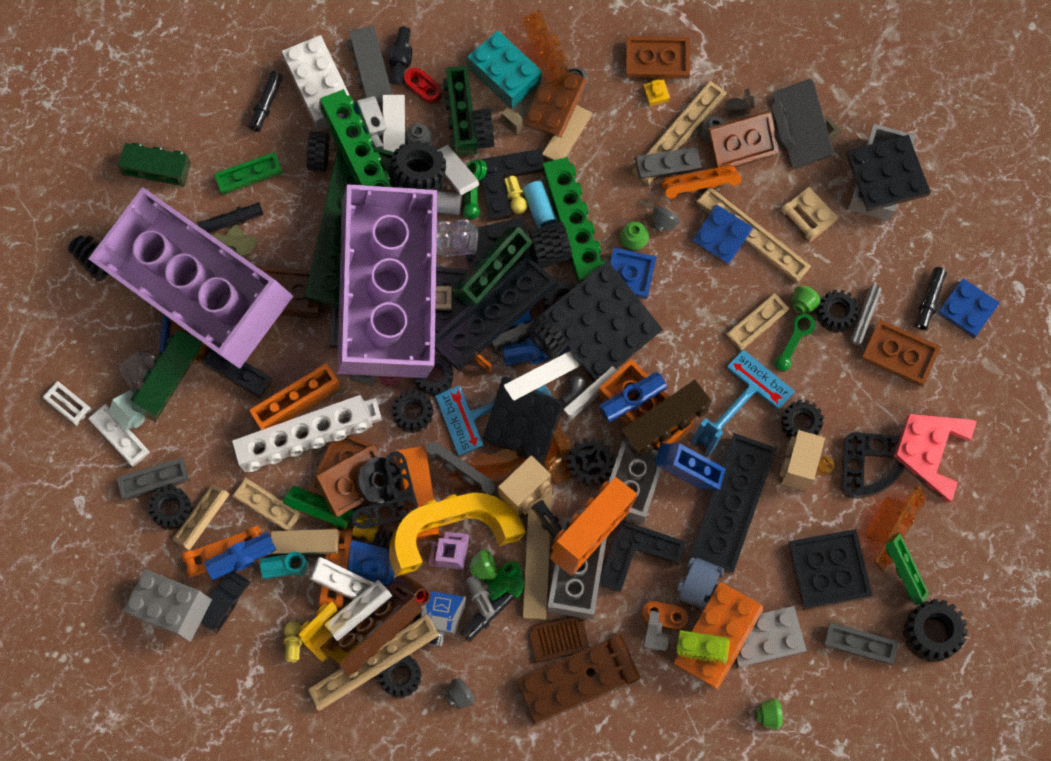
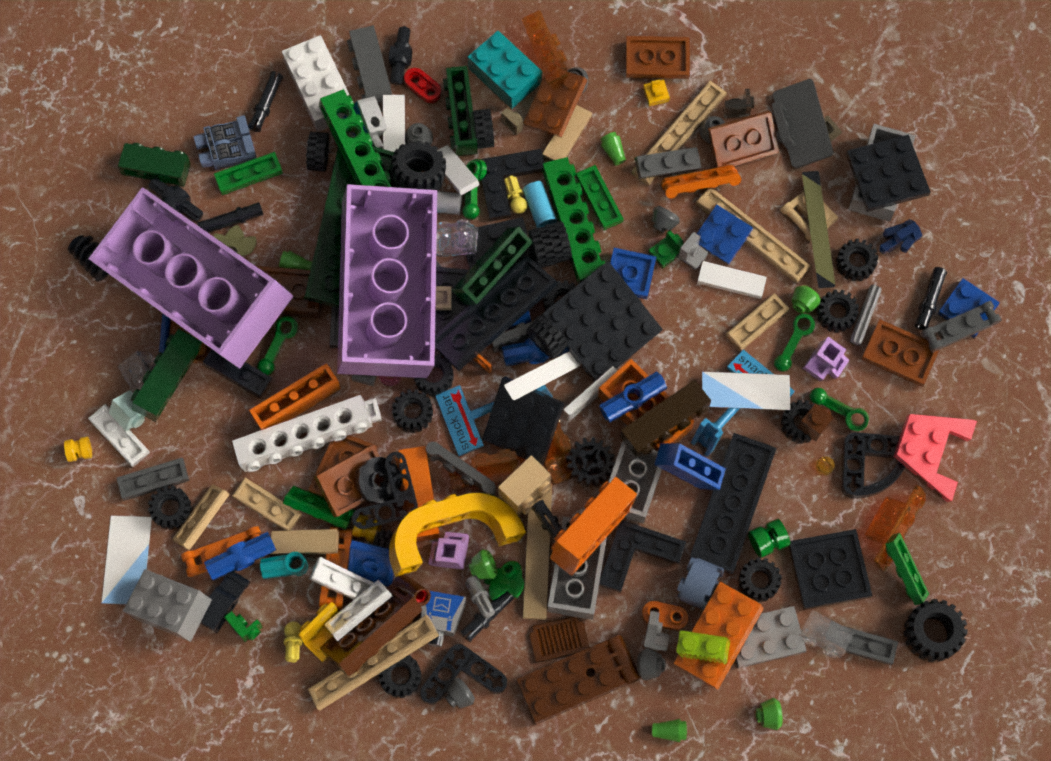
(78, 449): none -> yellow wheel
(79, 414): white tile -> none
(125, 557): none -> sticker
(176, 198): none -> black axle
(228, 144): none -> sand blue hips
(239, 624): none -> green bracket
(267, 364): none -> green piece
(294, 261): none -> bright green cone
(464, 666): none -> black beam
(577, 388): flat silver arm -> none
(599, 197): none -> green plate
(613, 147): none -> bright green cone
(634, 236): bright green cone -> none
(650, 664): none -> dark grey cone
(667, 249): none -> green bracket
(670, 730): none -> bright green cone
(692, 252): none -> light grey bracket
(732, 280): none -> white tile
(747, 390): none -> sticker
(761, 539): none -> green wheel
(765, 567): none -> black tyre
(803, 459): tan brick -> none
(816, 422): none -> reddish brown brick
(818, 229): none -> olive sticker
(820, 397): none -> green piece
(826, 359): none -> lavender brick
(826, 635): none -> clear bracket
(862, 249): none -> black tyre
(901, 235): none -> dark blue rock
(961, 326): none -> dark grey plate

